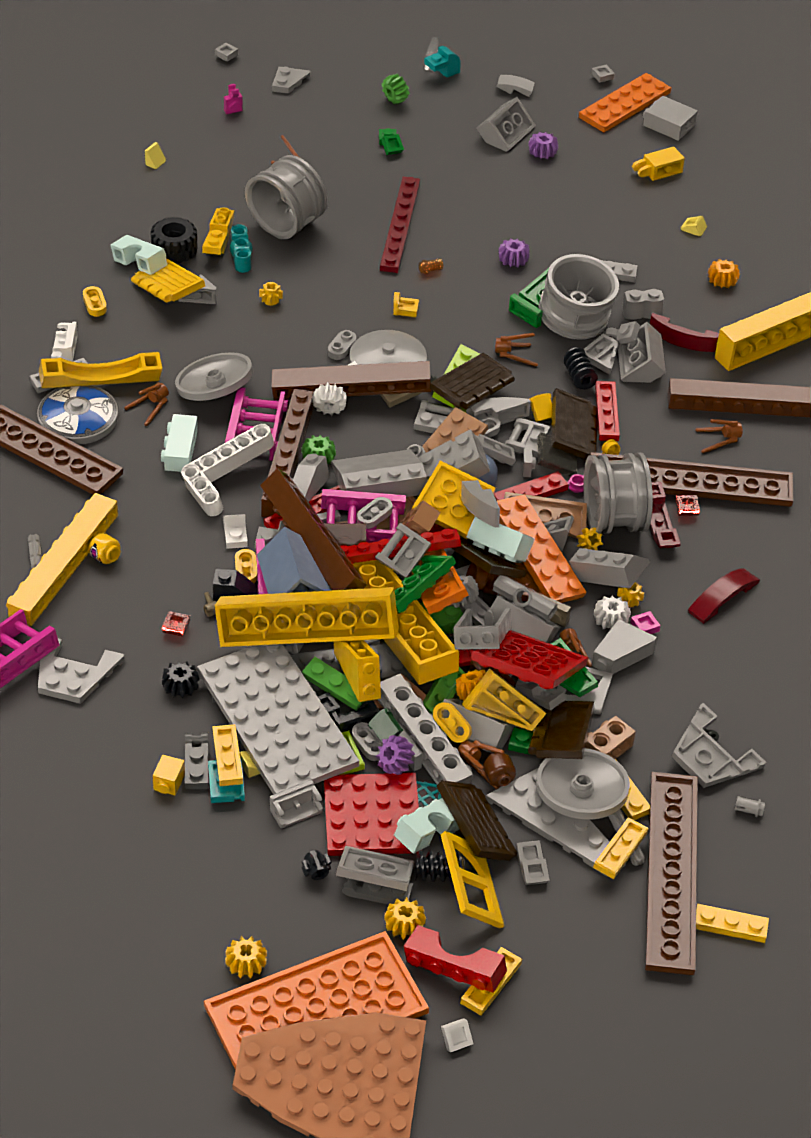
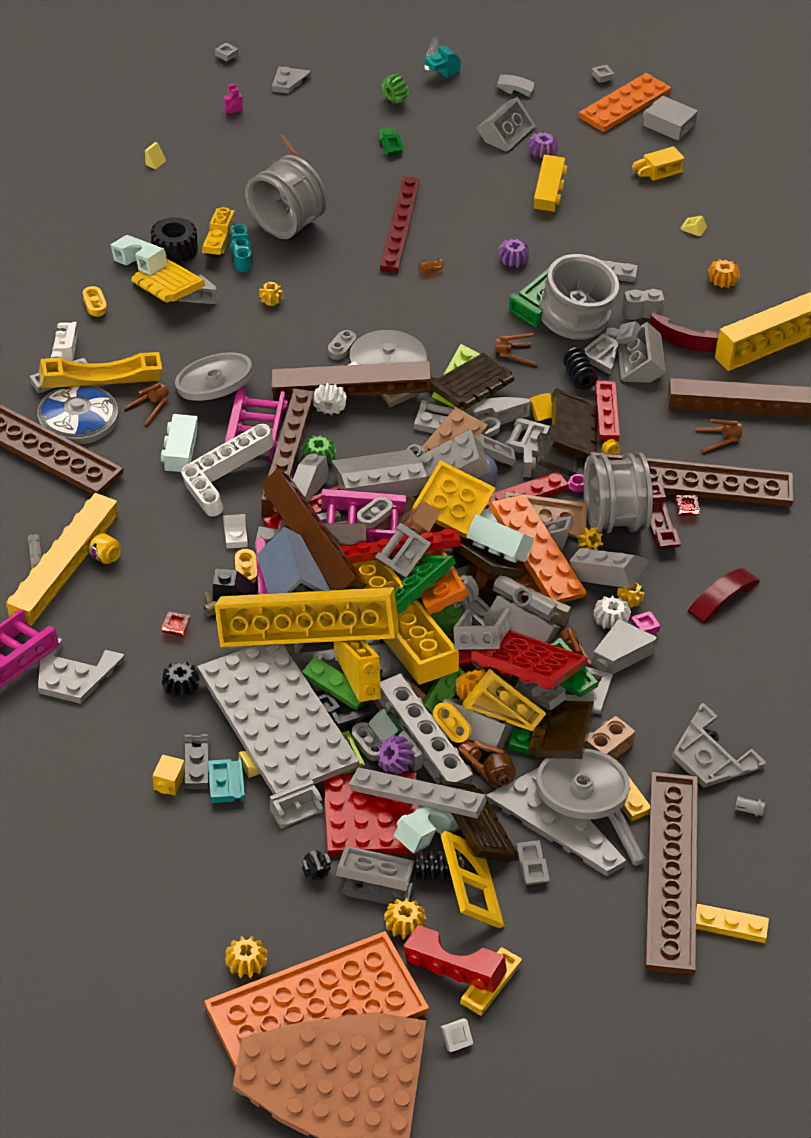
(227, 755): yellow plate -> none
(405, 306): yellow tile -> none
(417, 792): none -> light grey plate
(480, 502): light grey slope -> none
(550, 183): none -> yellow wedge
(620, 848): yellow tile -> none

